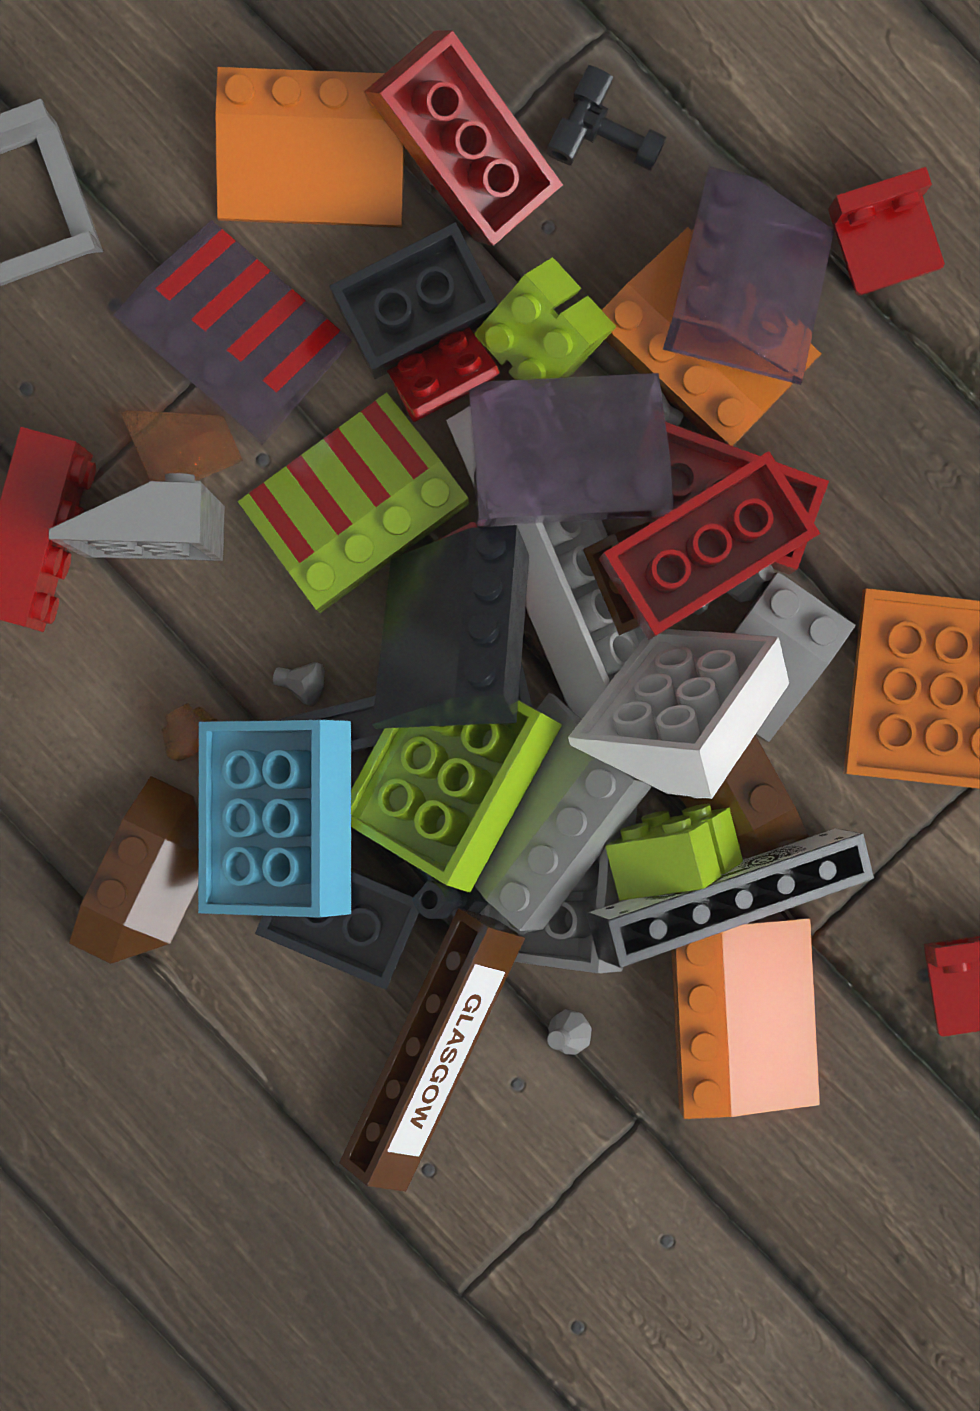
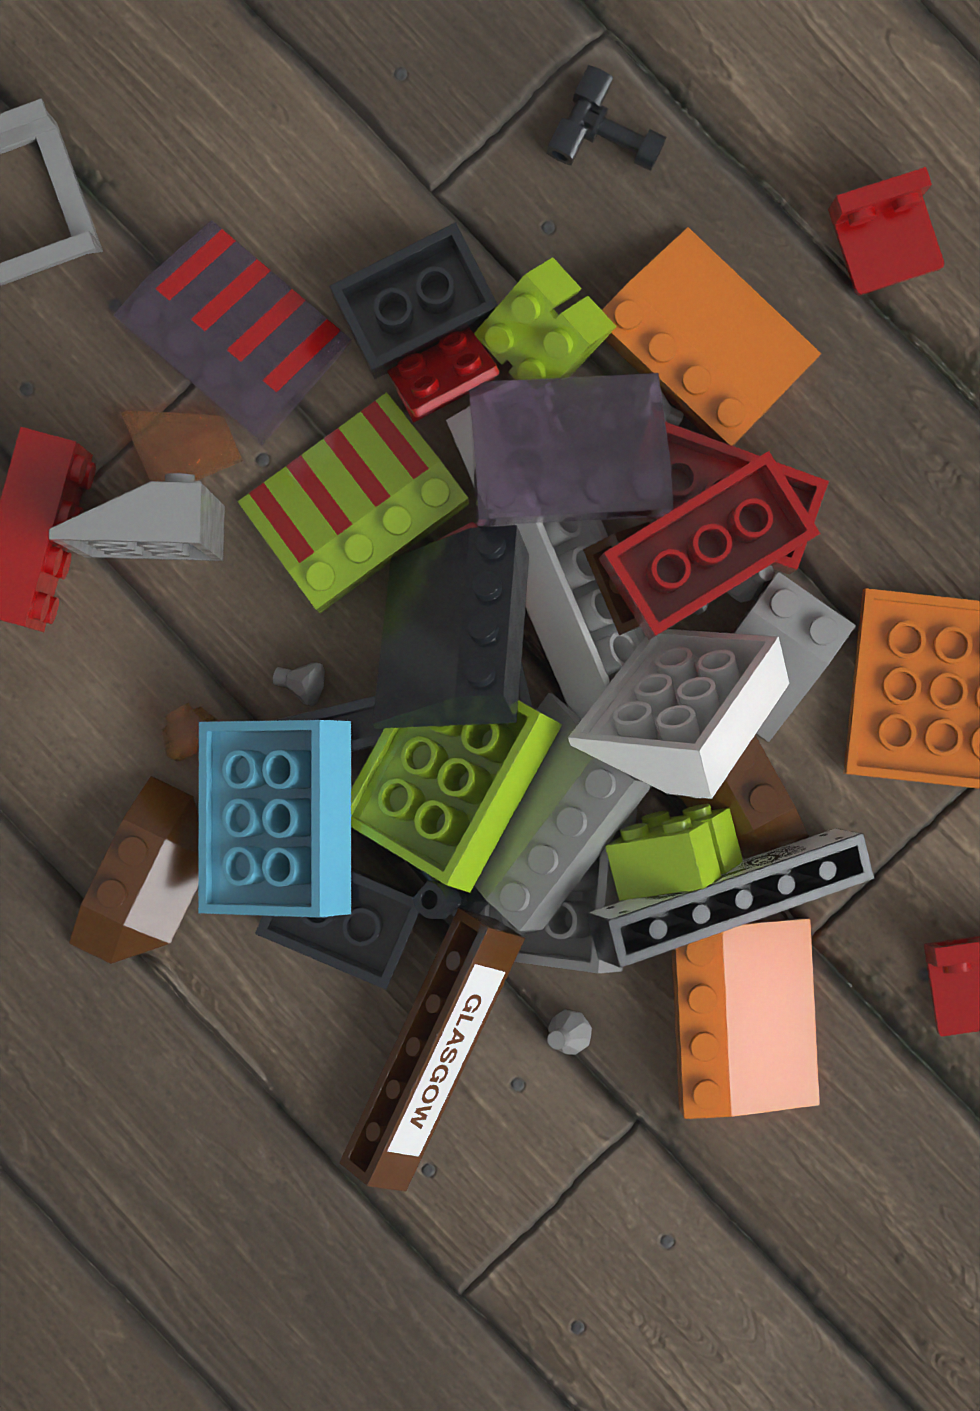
(305, 149): orange slope -> none
(463, 137): red brick -> none
(749, 279): clear purple slope -> none

